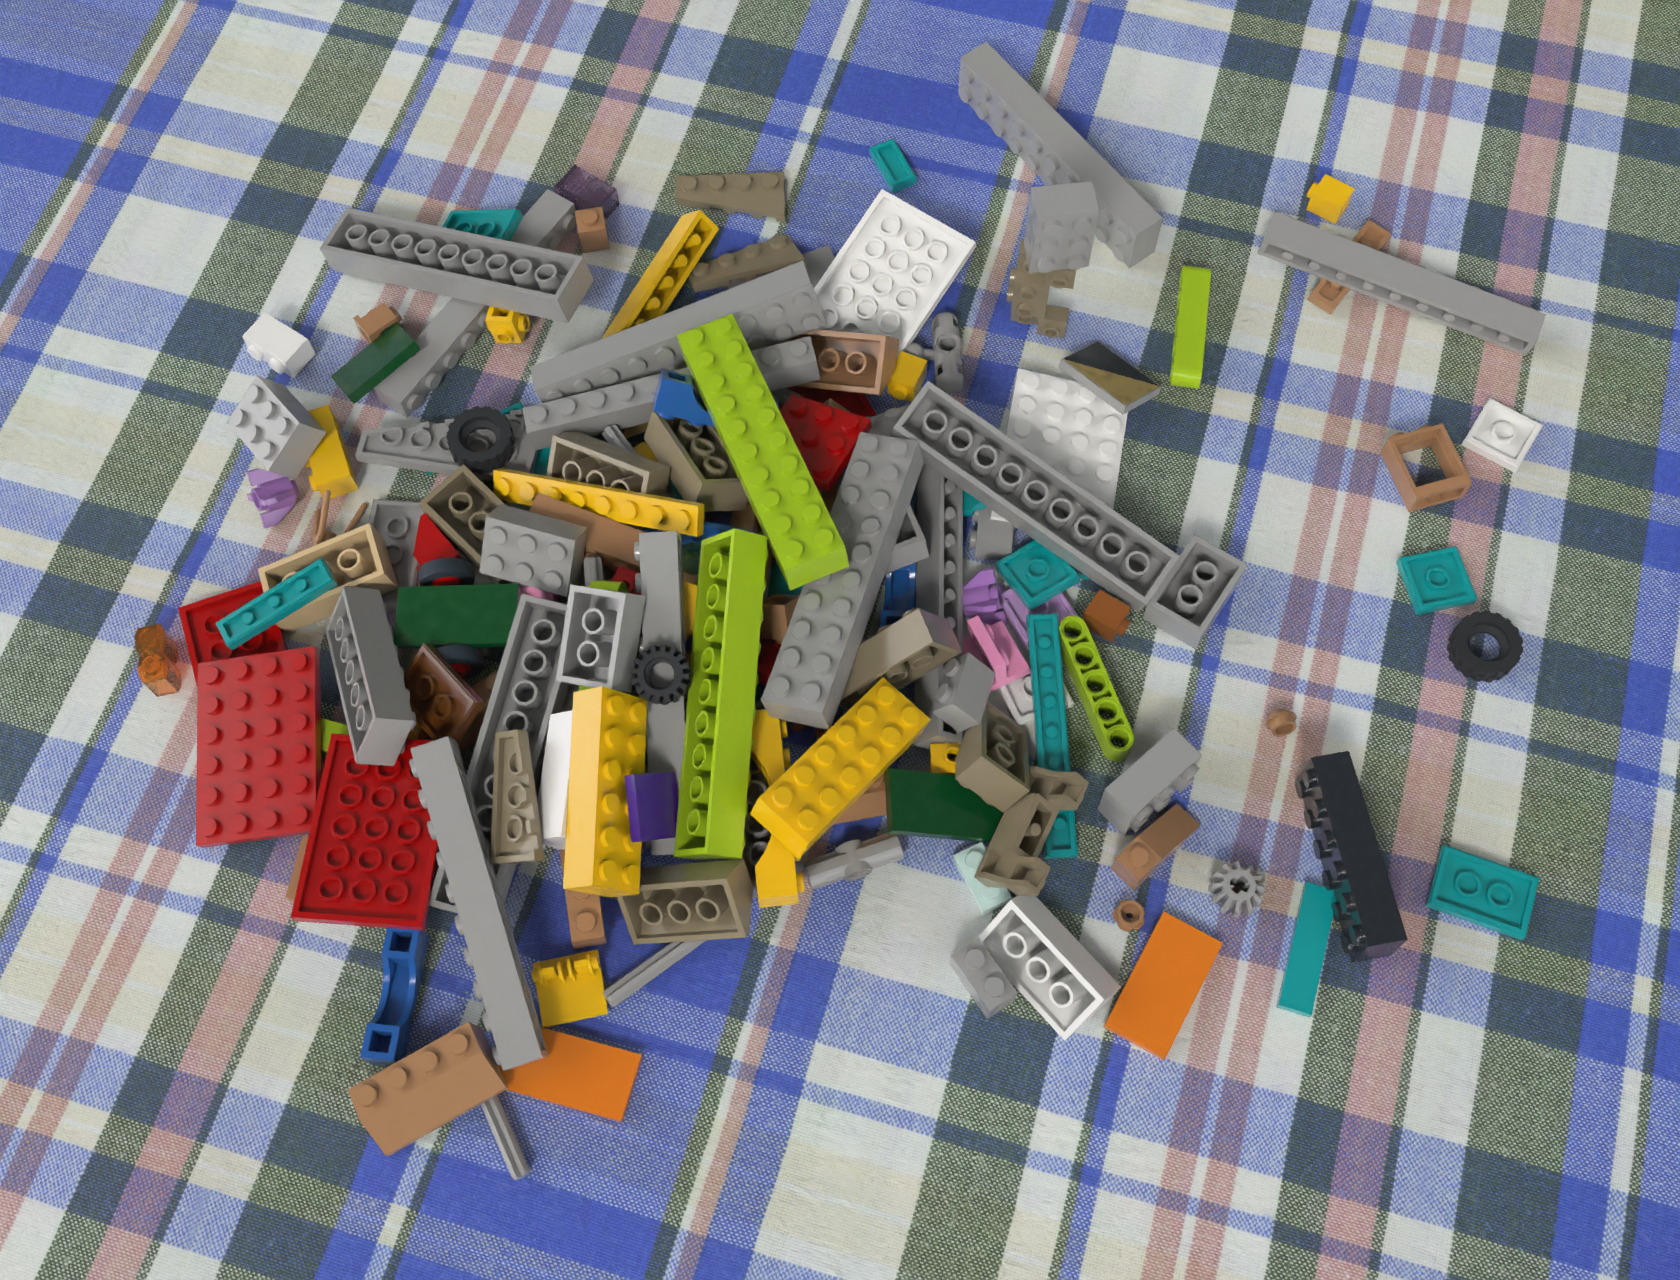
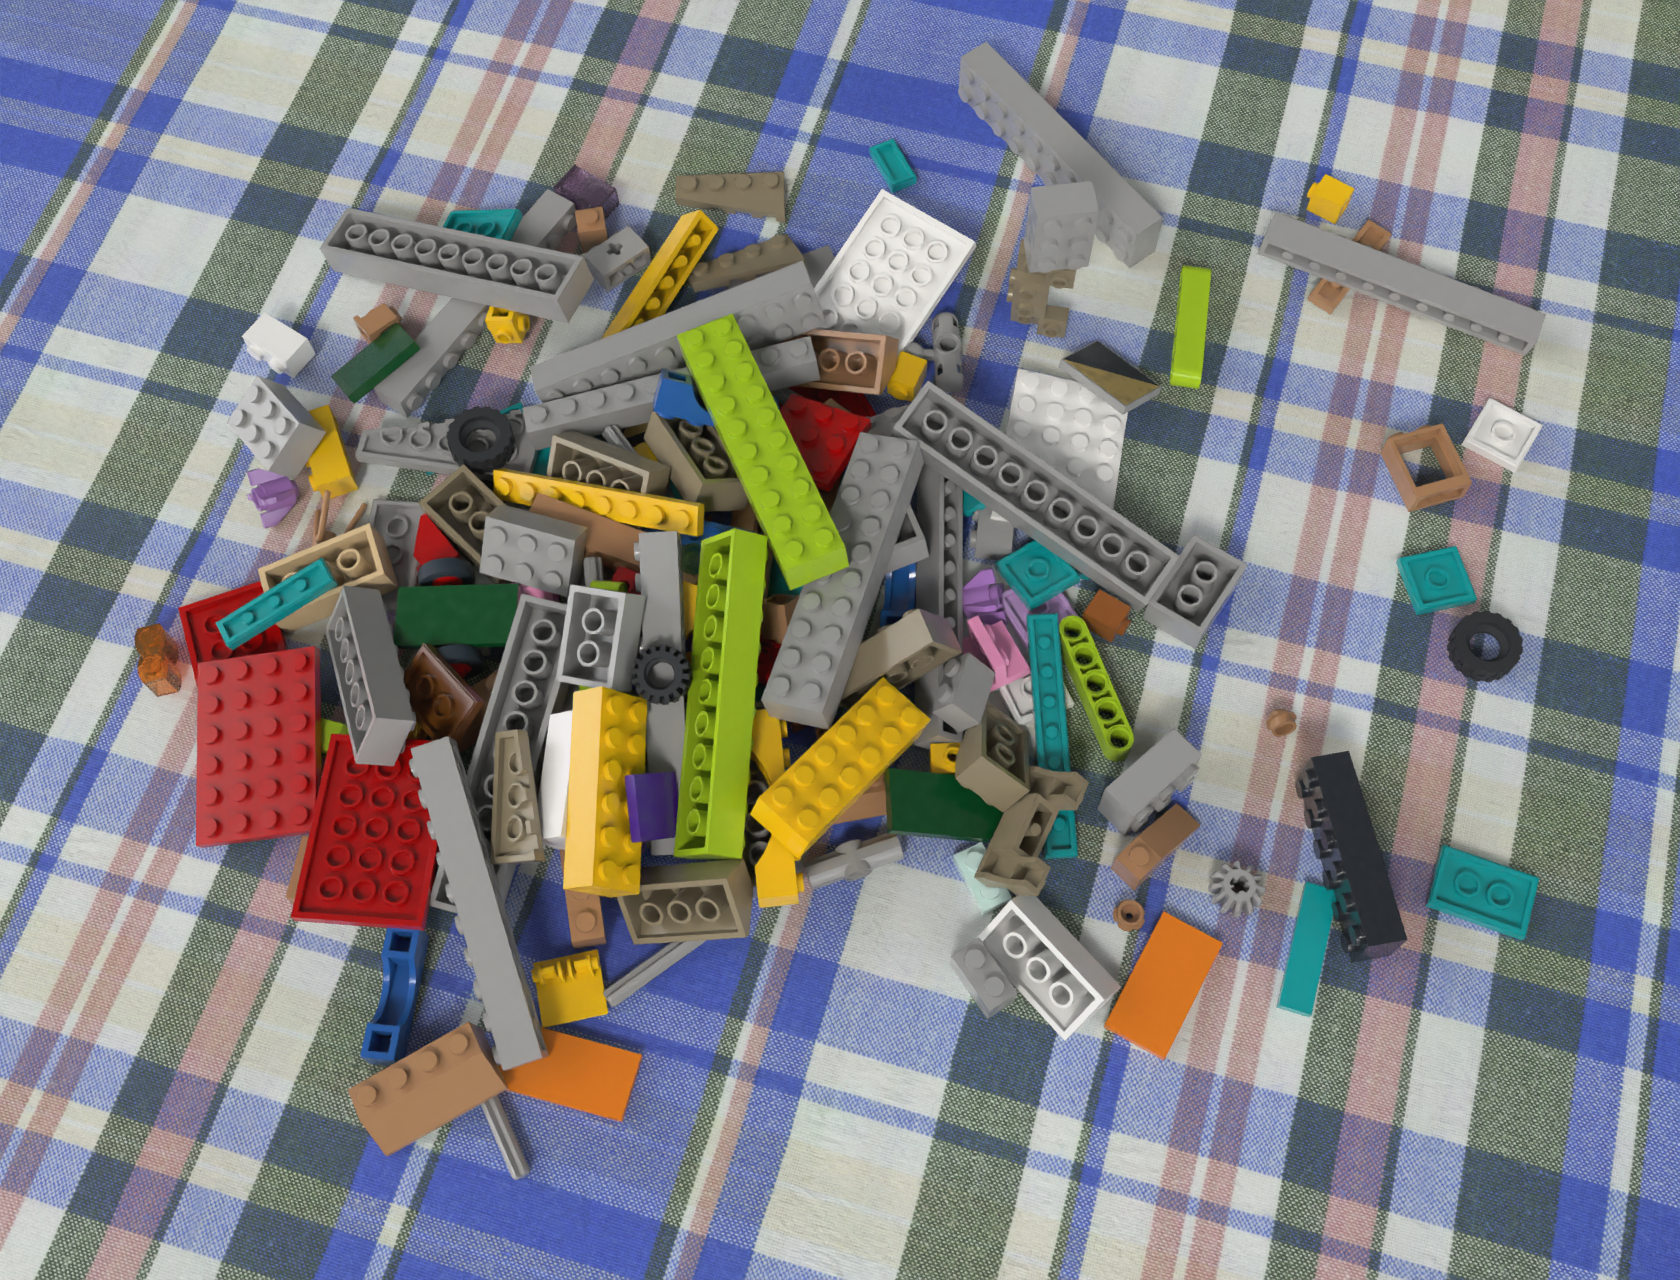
(618, 258): none -> light grey brick

